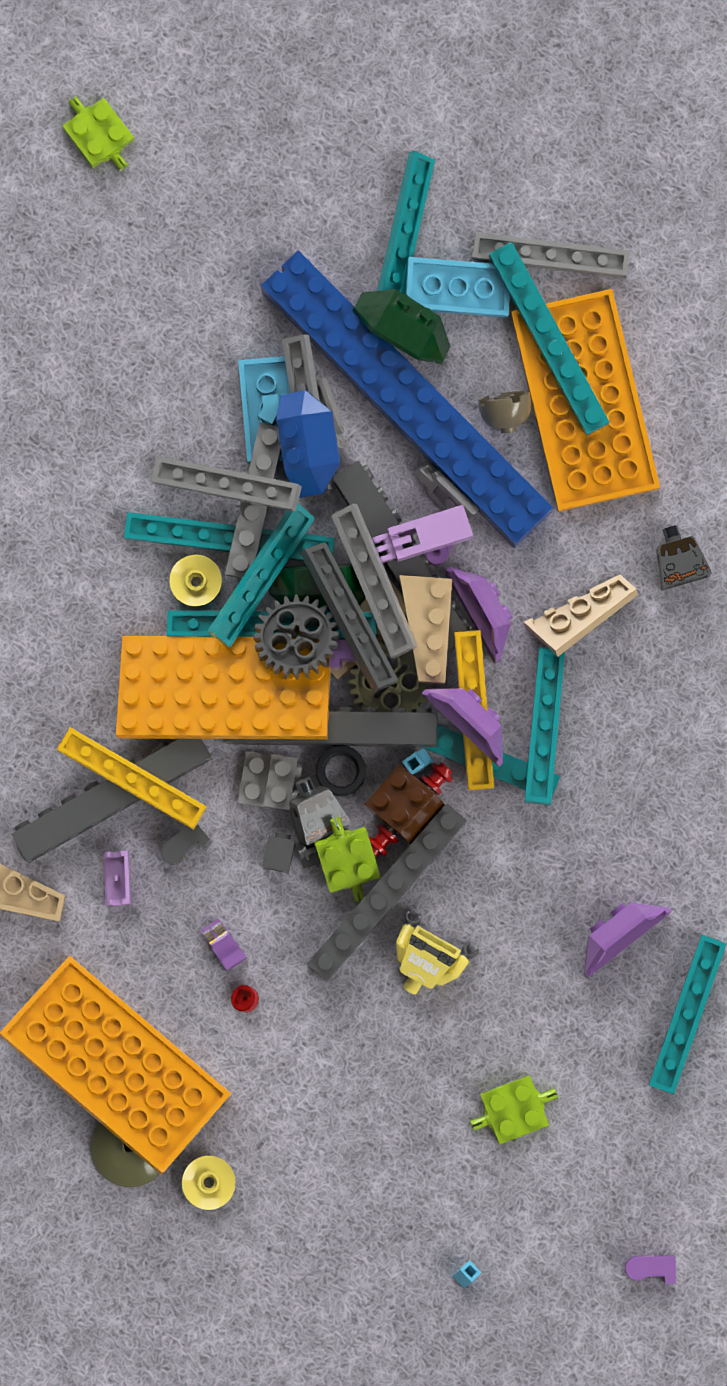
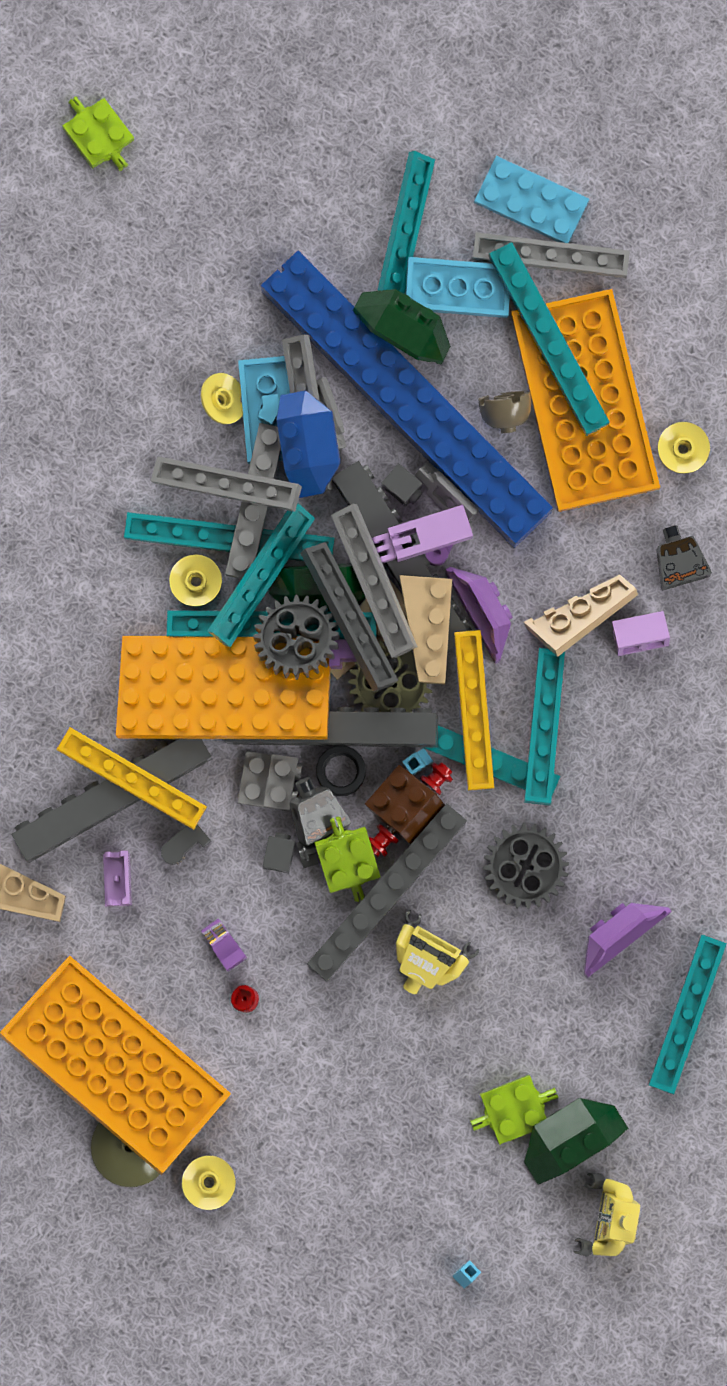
(228, 391): none -> light yellow dish
(402, 485): none -> dark grey brick
(471, 718): medium lavender wedge -> none
(531, 200): none -> medium azure plate
(547, 876): none -> dark grey gear
(571, 1137): none -> dark green wedge
(616, 1218): none -> light yellow torso
(640, 633): none -> lavender hinge
(648, 1266): medium lavender leg -> none
(683, 434): none -> light yellow dish

